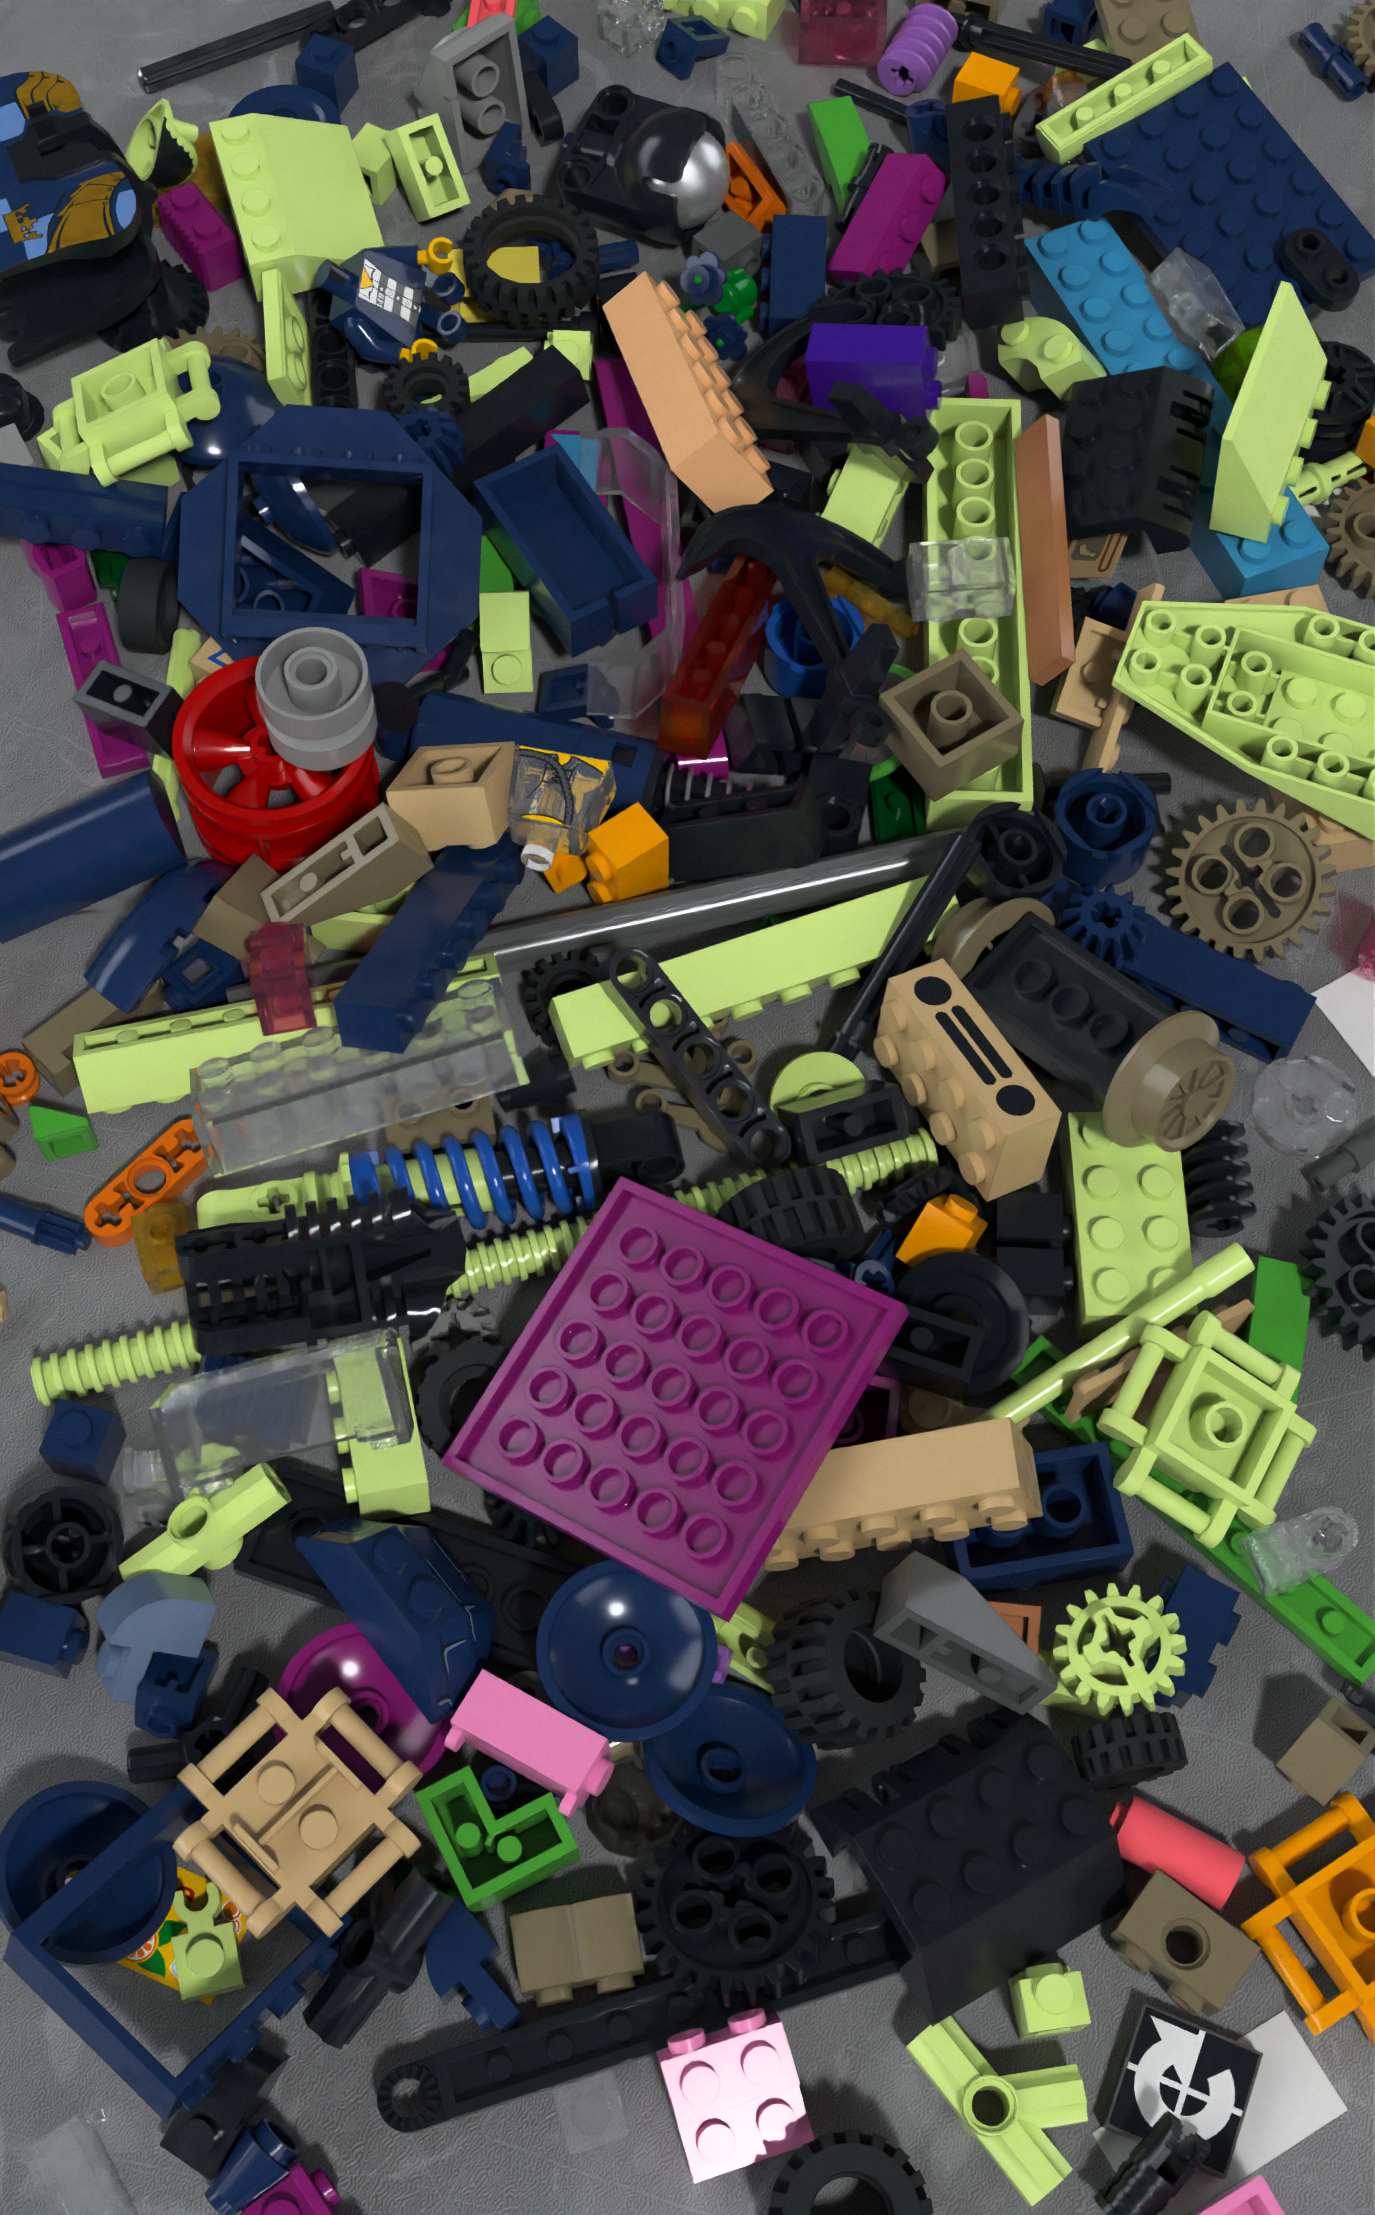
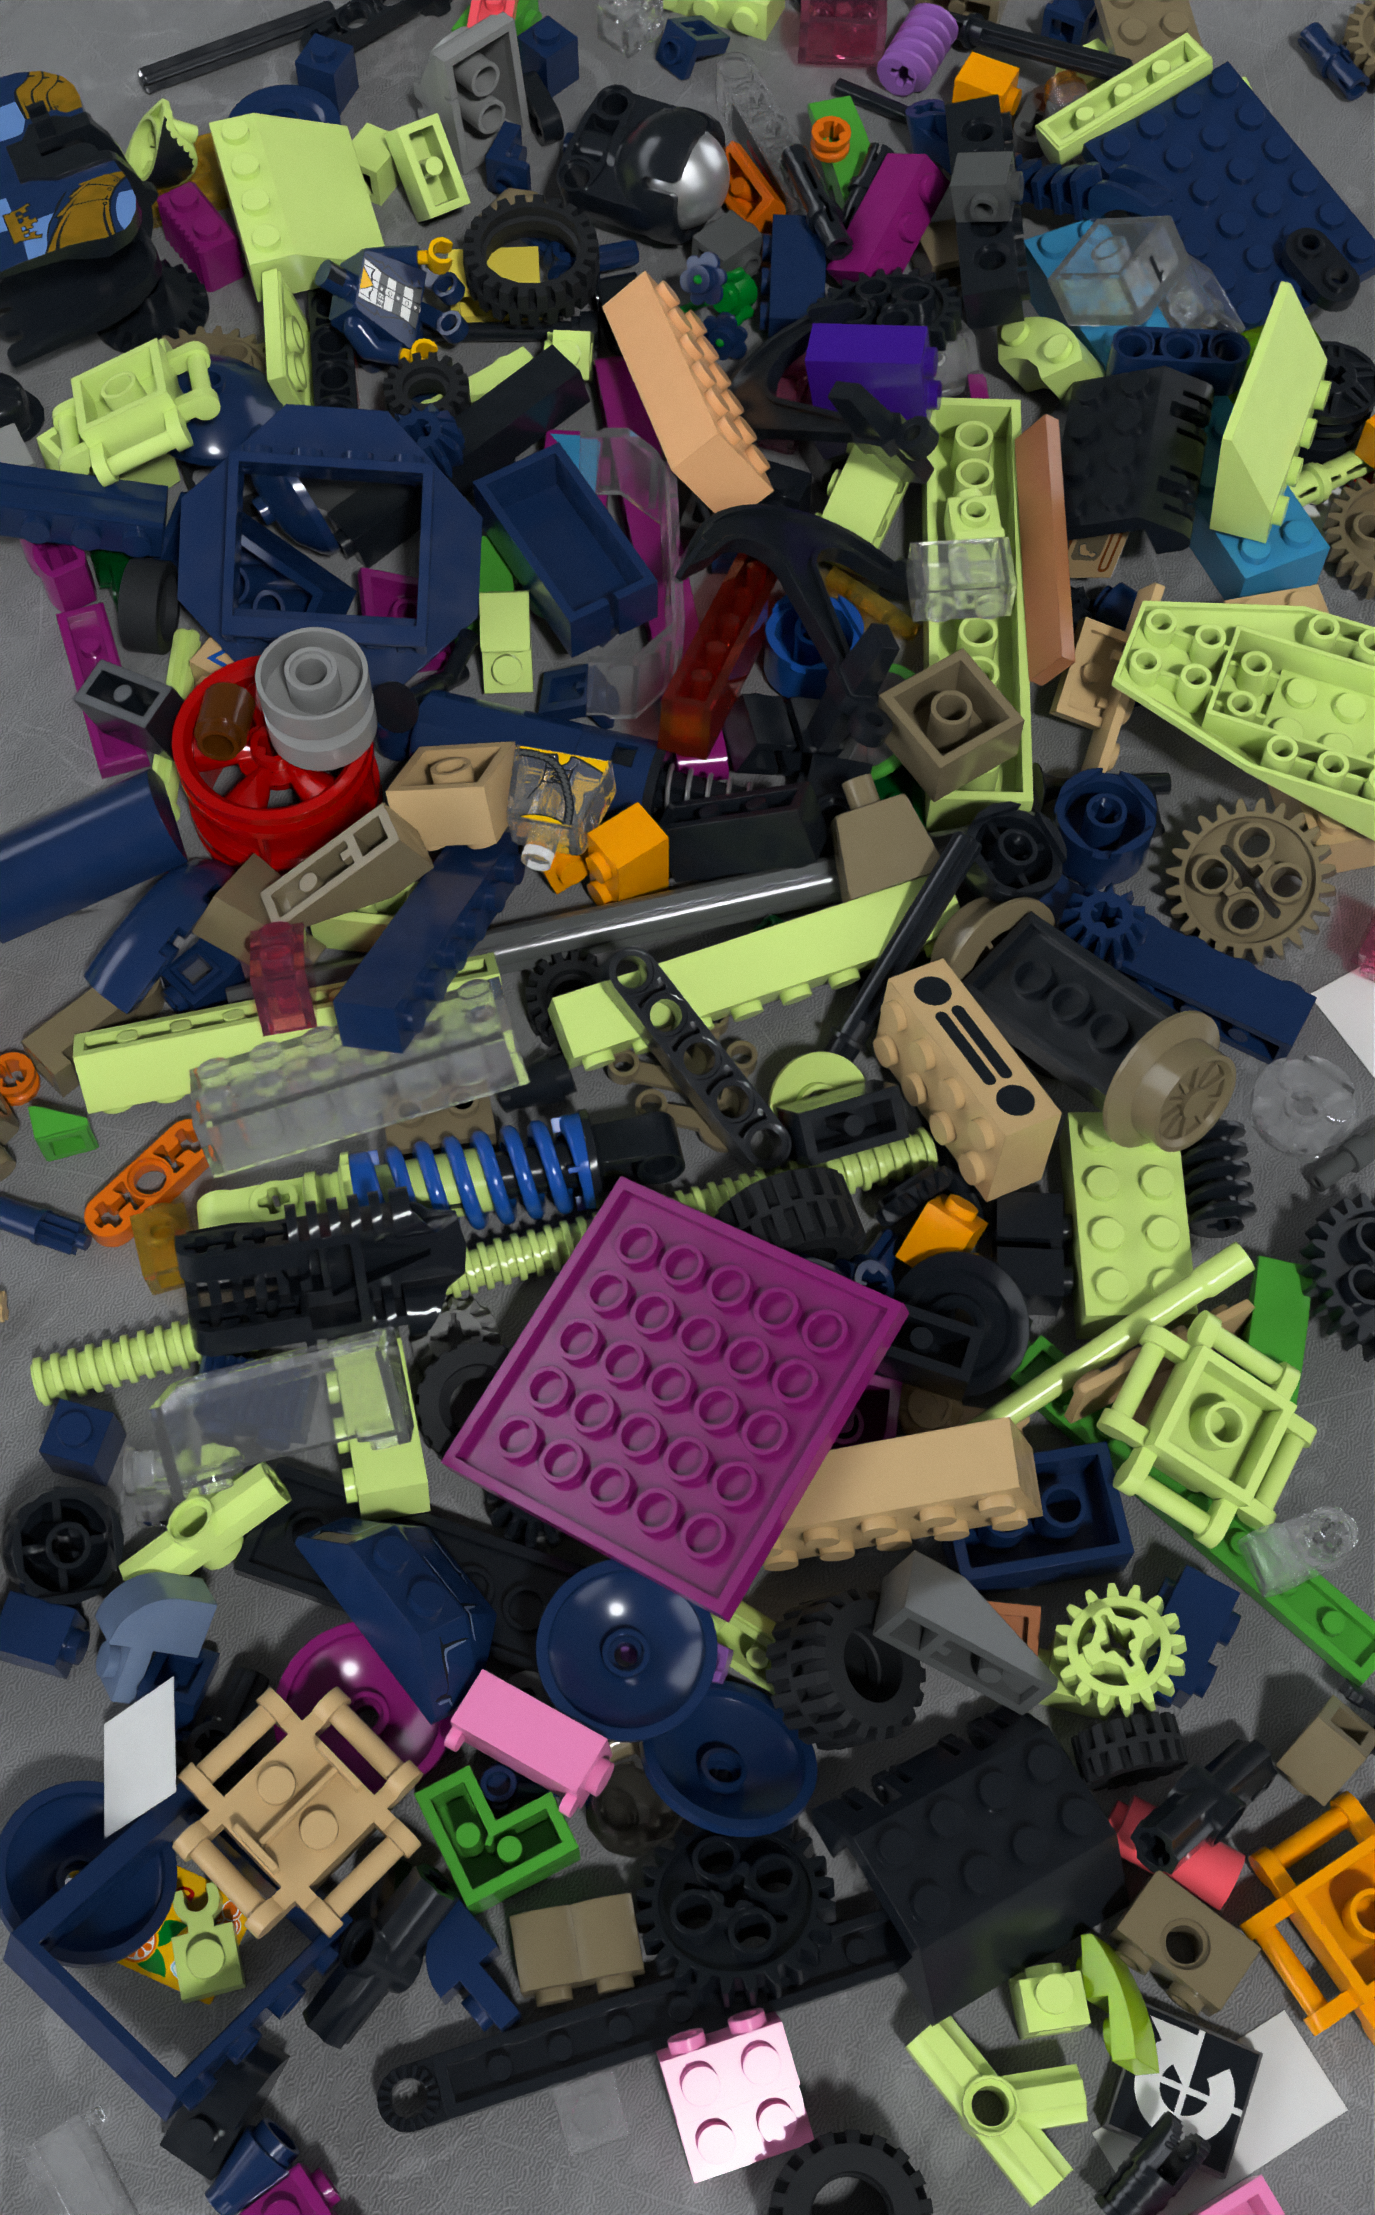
(139, 1758): none -> white sticker
(224, 721): none -> reddish brown brick
(823, 214): none -> black pin
(830, 127): none -> orange bush
(878, 841): none -> dark tan torso
(972, 516): none -> yellowish green brick
(985, 186): none -> dark grey brick
(1114, 1990): none -> lime slope
(1119, 271): none -> clear brick
(1202, 353): none -> dark blue beam
(1203, 1806): none -> black piece

